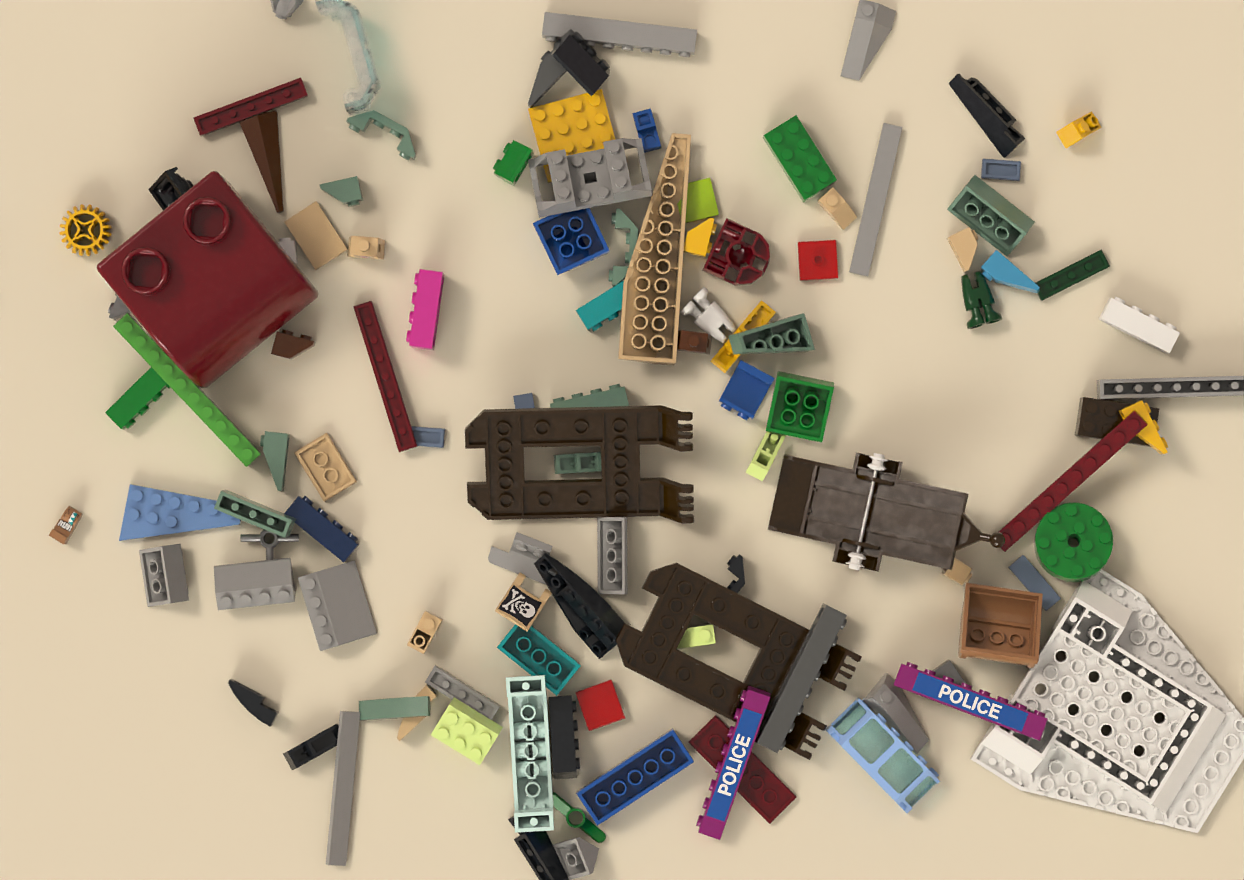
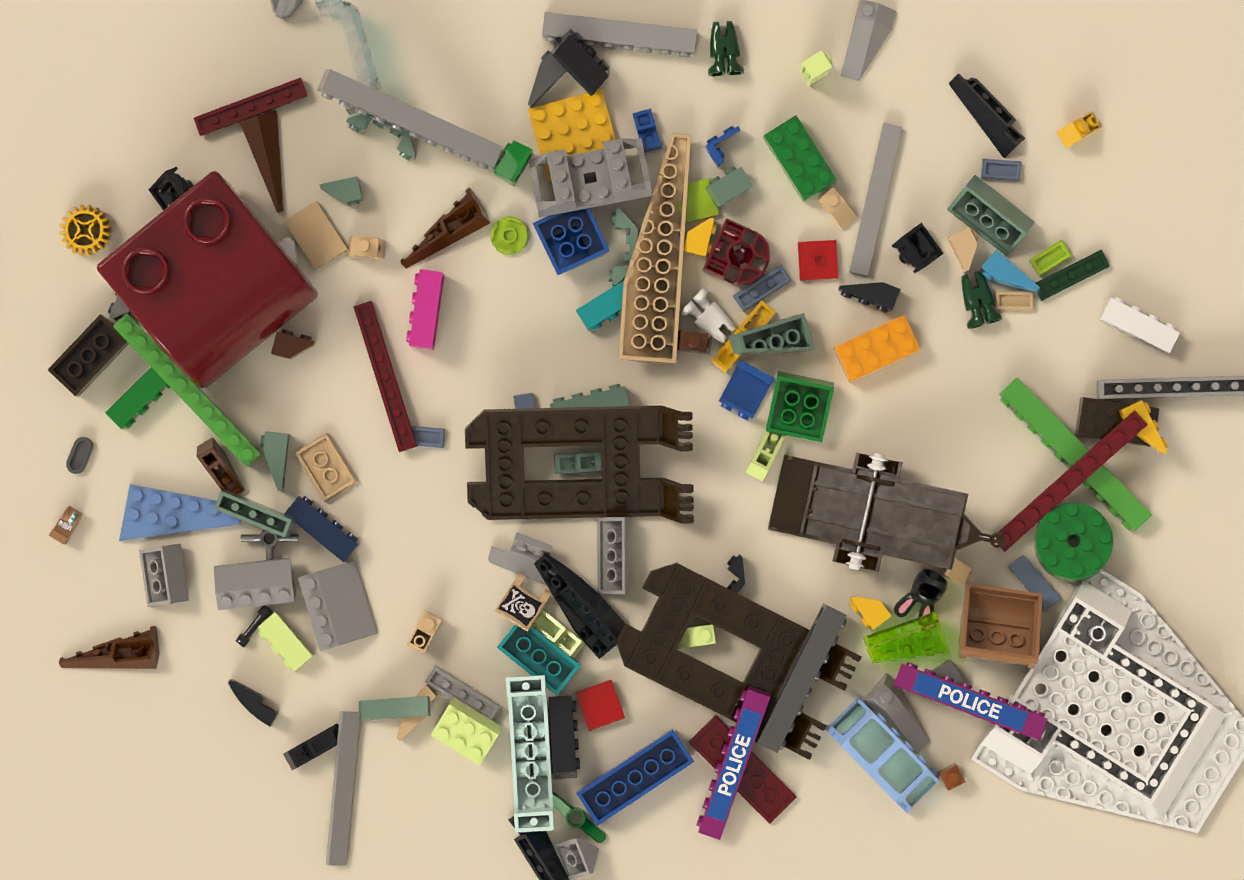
(79, 455): none -> dark grey tile
(88, 356): none -> dark brown brick
(129, 653): none -> reddish brown wedge
(218, 466): none -> reddish brown slope
(243, 638): none -> black bar
(285, 641): none -> yellowish green brick
(409, 118): none -> light grey brick
(460, 222): none -> reddish brown wedge
(509, 235): none -> lime tile
(558, 634): none -> yellowish green slope
(717, 154): none -> blue bracket
(723, 48): none -> dark green piece
(729, 186): none -> sand green brick
(762, 288): none -> sand blue tile
(816, 67): none -> yellowish green brick
(872, 610): none -> yellow slope
(876, 348): none -> light orange brick
(878, 294): none -> black slope
(908, 640): none -> clear neon green wedge
(917, 248): none -> black brick
(926, 589): none -> black piece
(951, 776): none -> dark orange brick
(1014, 300): none -> tan tile
(1050, 257): none -> lime tile
(1070, 449): none -> bright green brick

